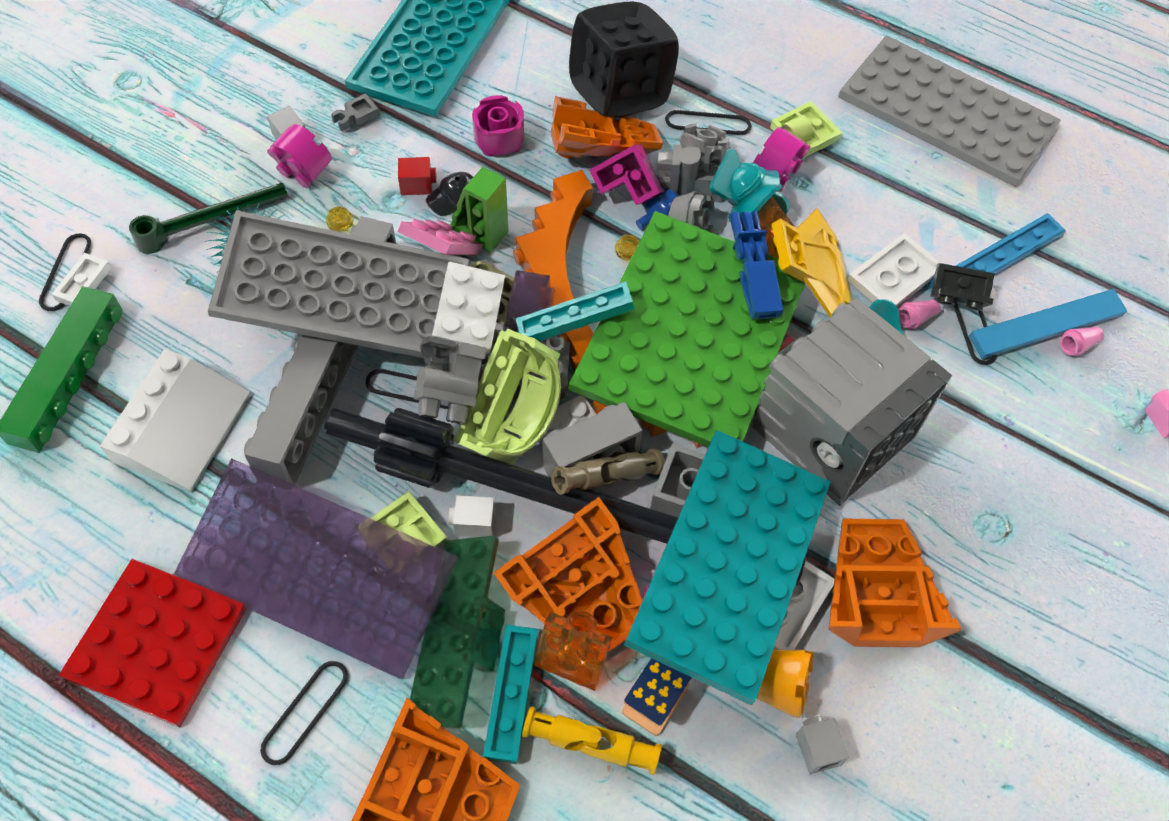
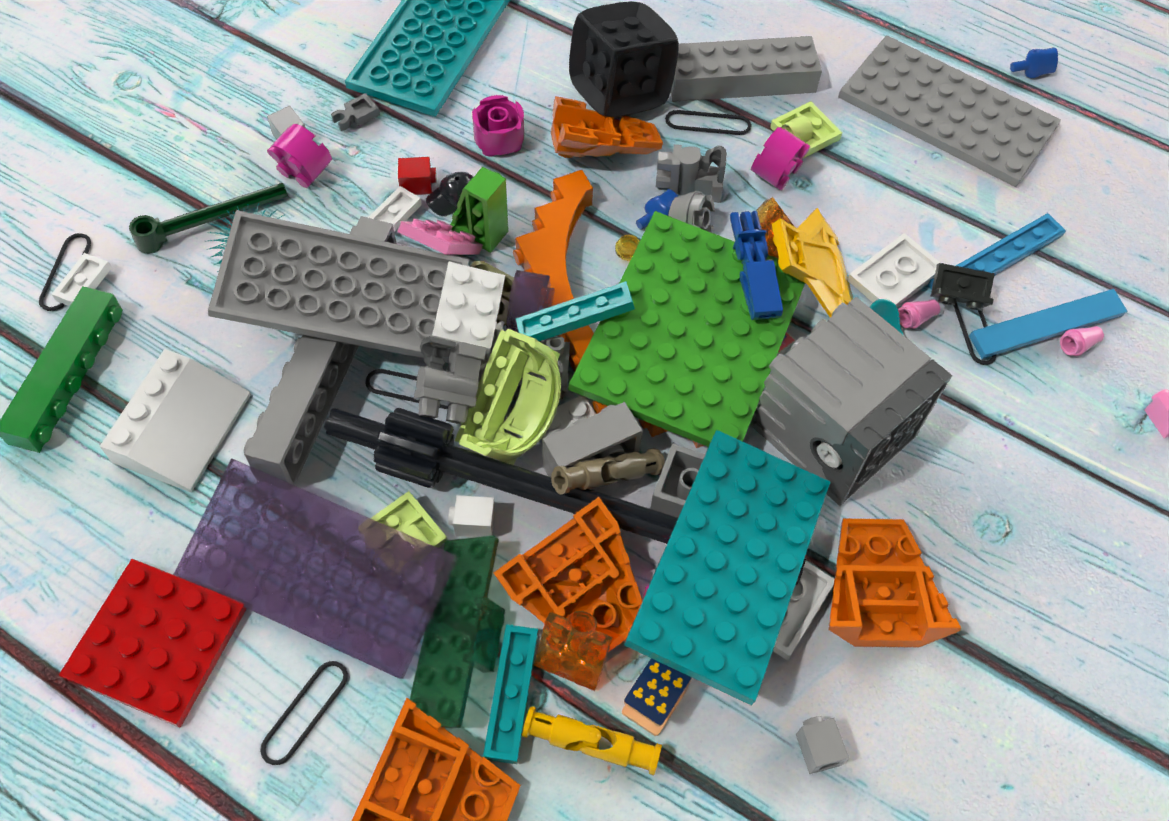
(339, 219): clear yellow plate -> none
(397, 207): none -> white plate
(633, 170): dark pink brick -> none
(704, 139): light grey cone -> none
(746, 68): none -> light grey brick
(746, 185): teal helmet -> none
(787, 681): light orange cone -> none
(1037, 62): none -> blue piece

